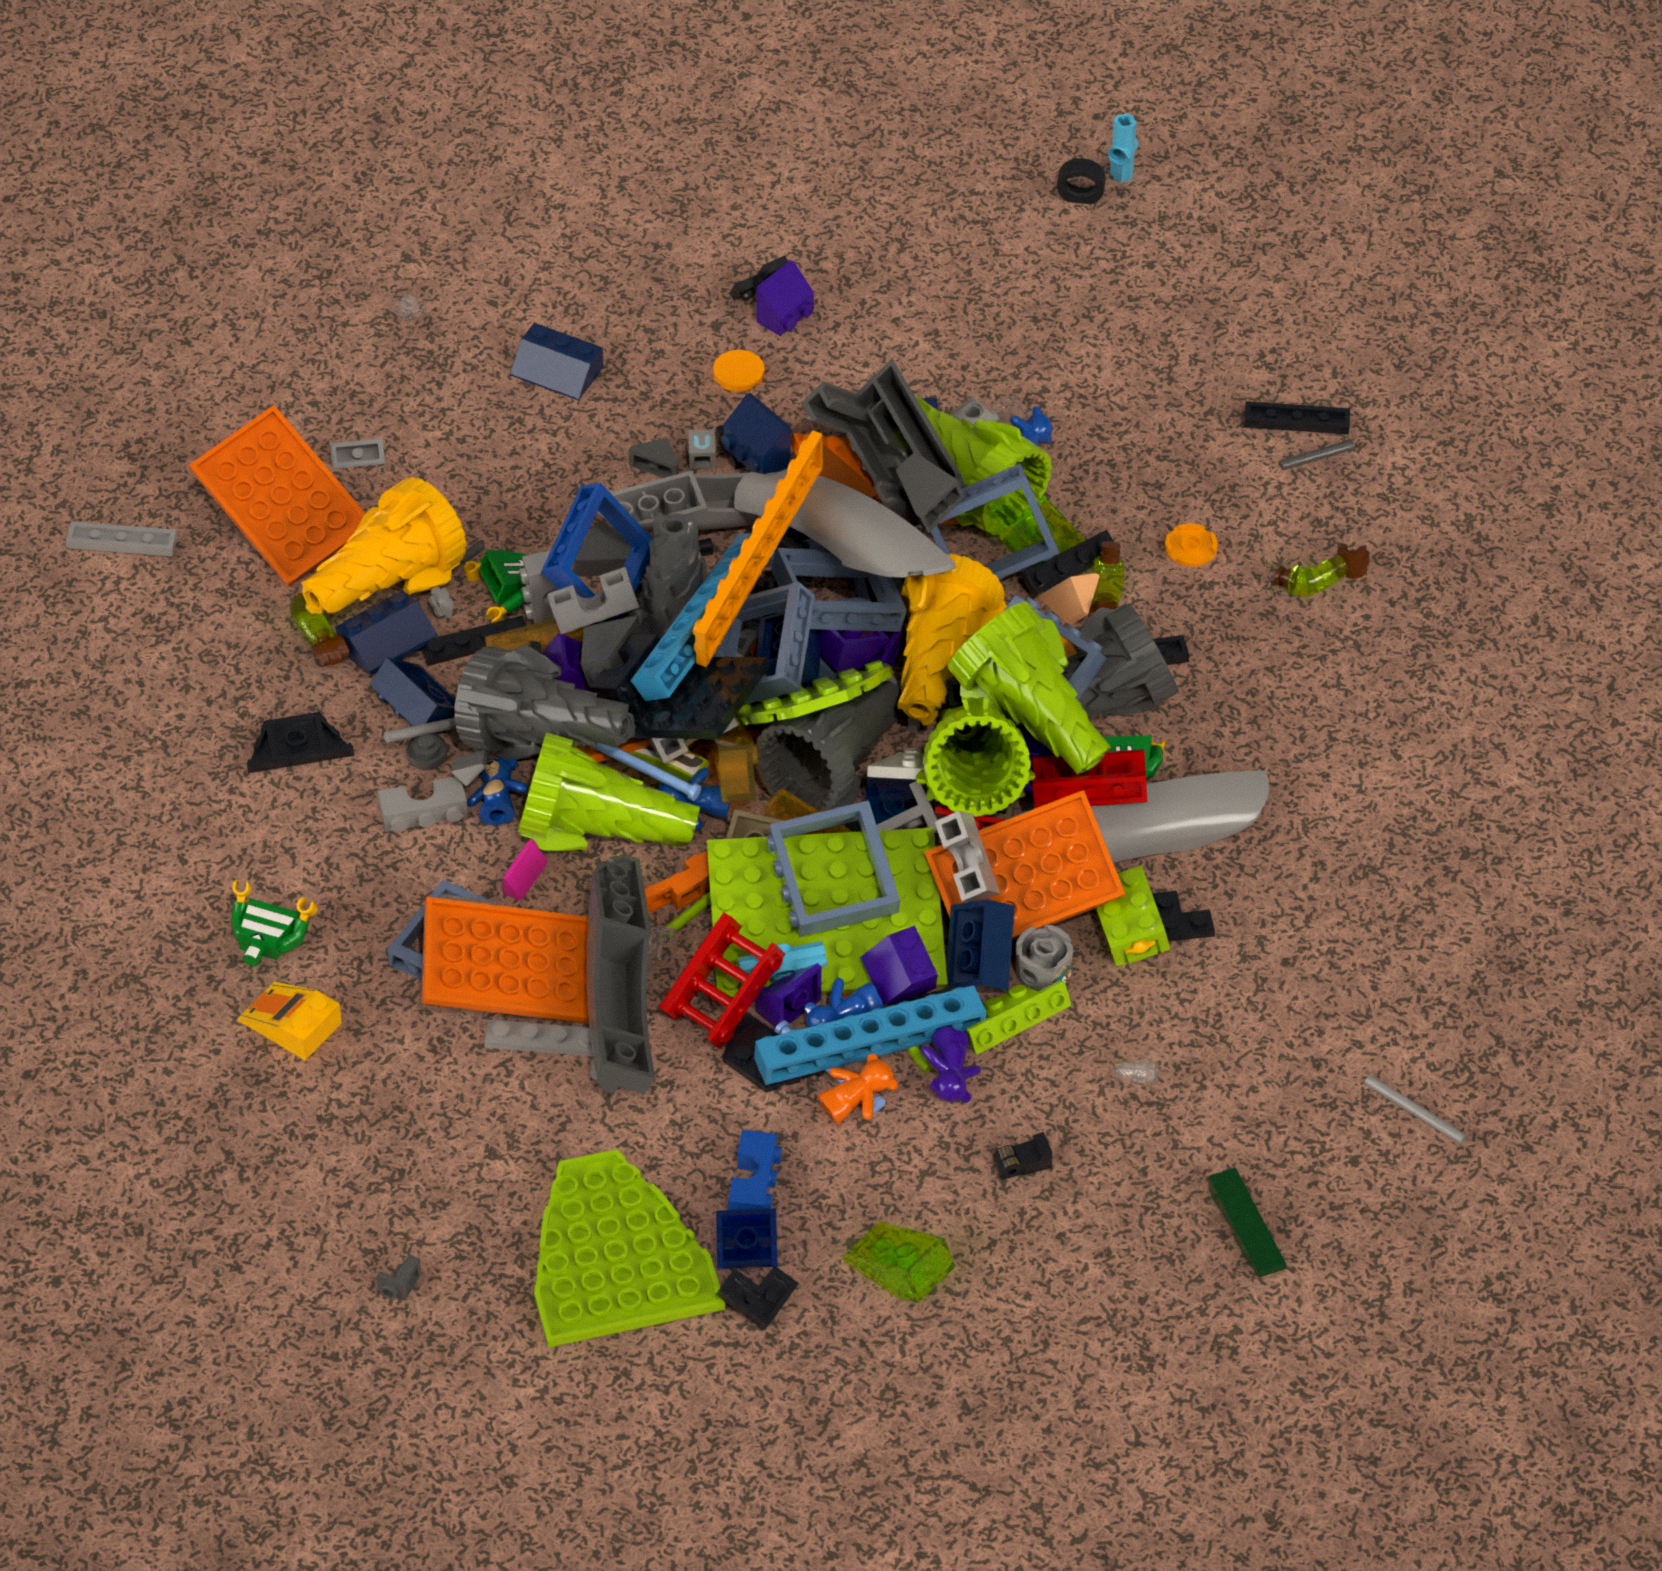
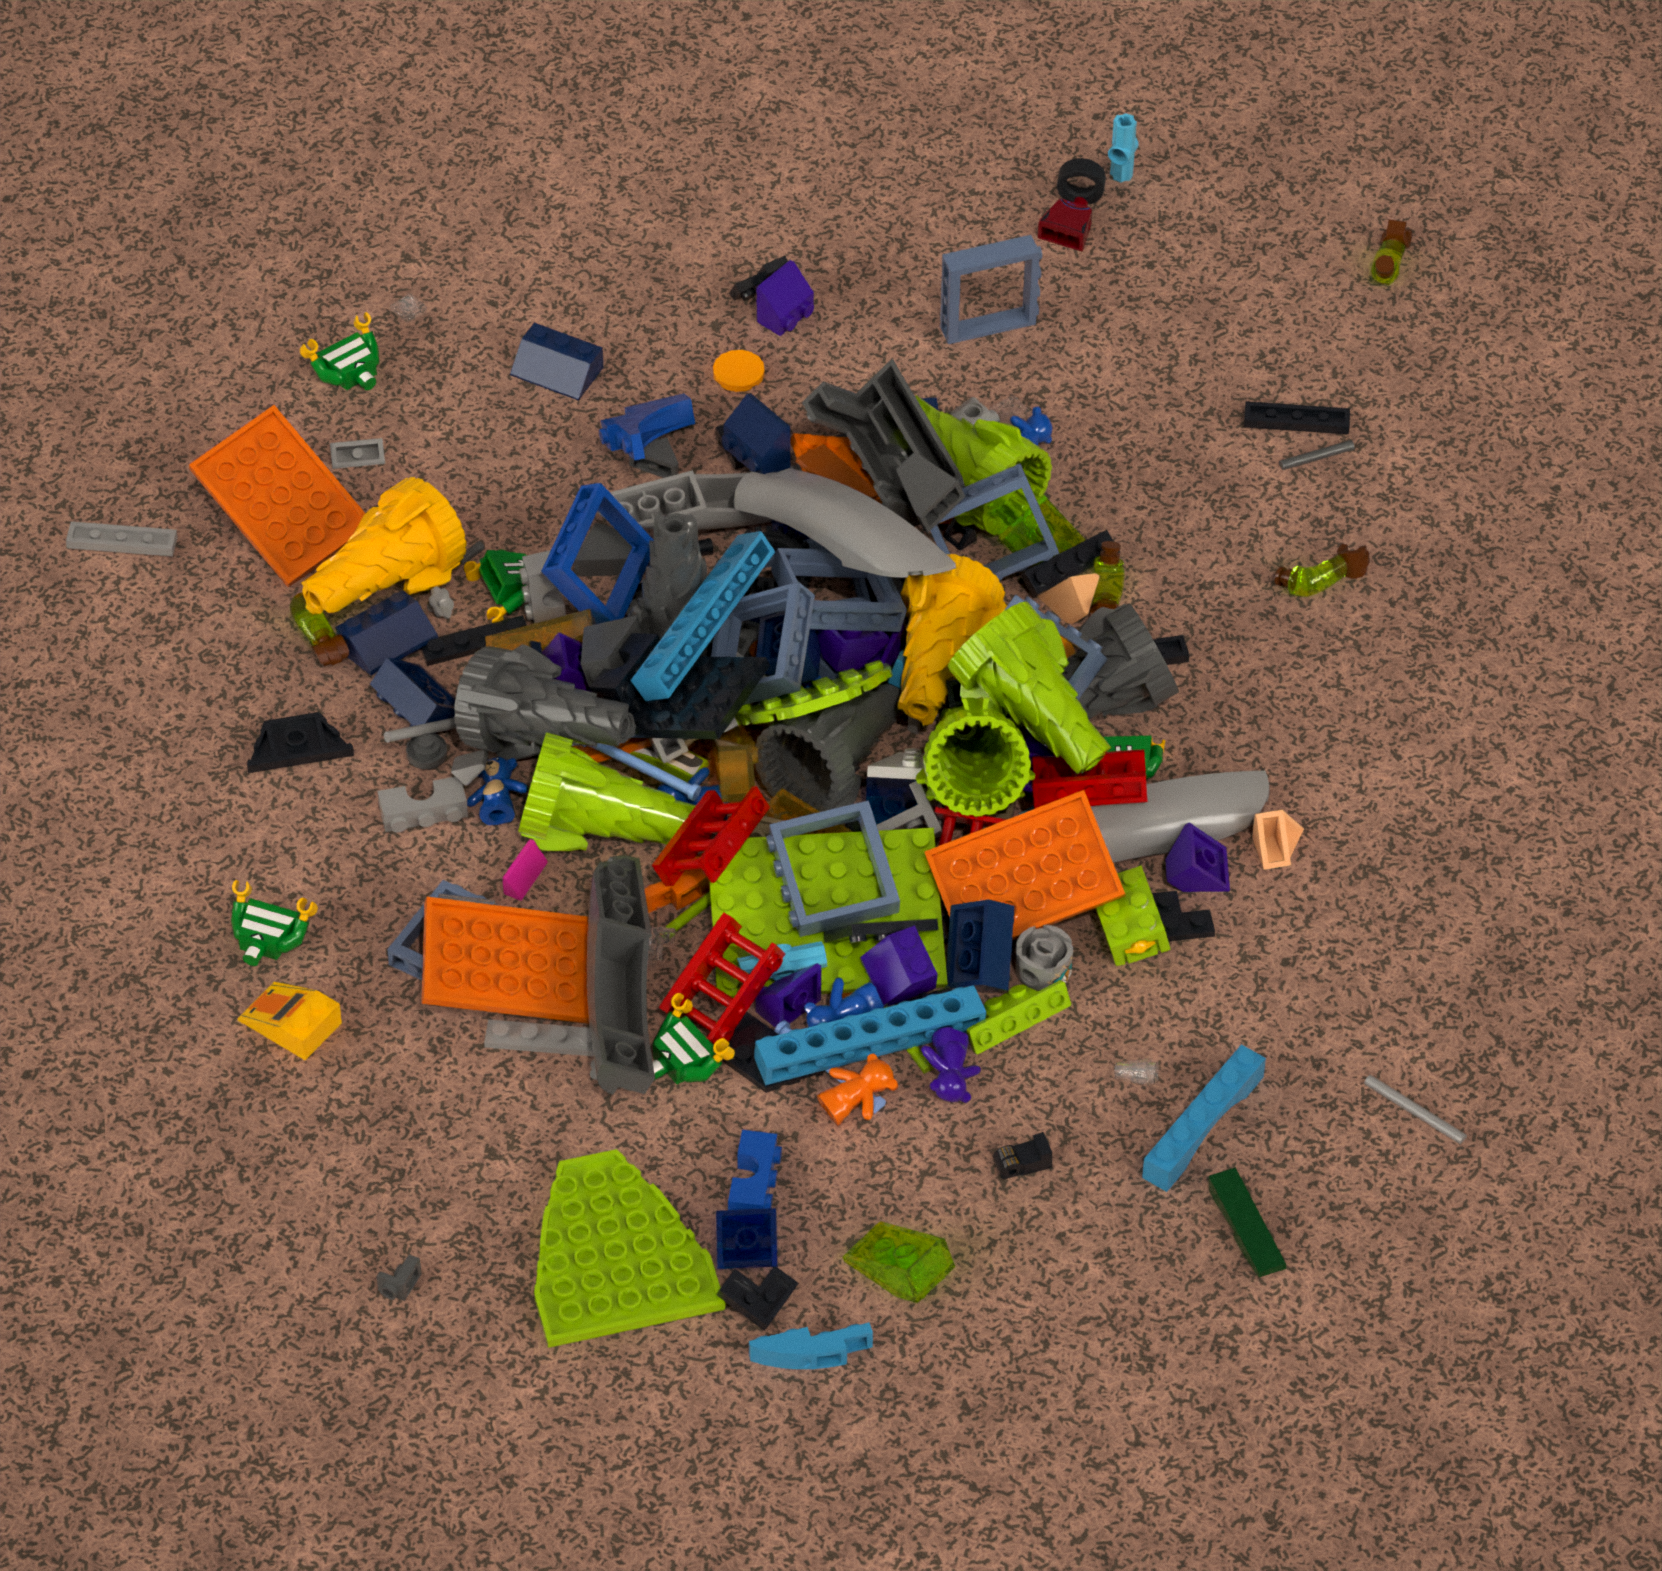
(347, 361): none -> green torso
(576, 612): light grey arch -> none
(645, 423): none -> blue arch
(684, 1050): none -> green torso
(698, 827): none -> red fence
(702, 449): light grey brick -> none
(758, 548): light orange plate -> none
(802, 1351): none -> dark azure slope
(878, 930): none -> black wing
(898, 670): none -> dark azure slope
(962, 839): light grey arch -> none
(967, 539): none -> black slope
(984, 258): none -> sand blue window
(1067, 223): none -> dark red torso
(1178, 1145): none -> dark azure arch
(1190, 552): light orange tile -> none
(1197, 862): none -> dark purple slope
(1275, 837): none -> light nougat slope
(1388, 259): none -> piece

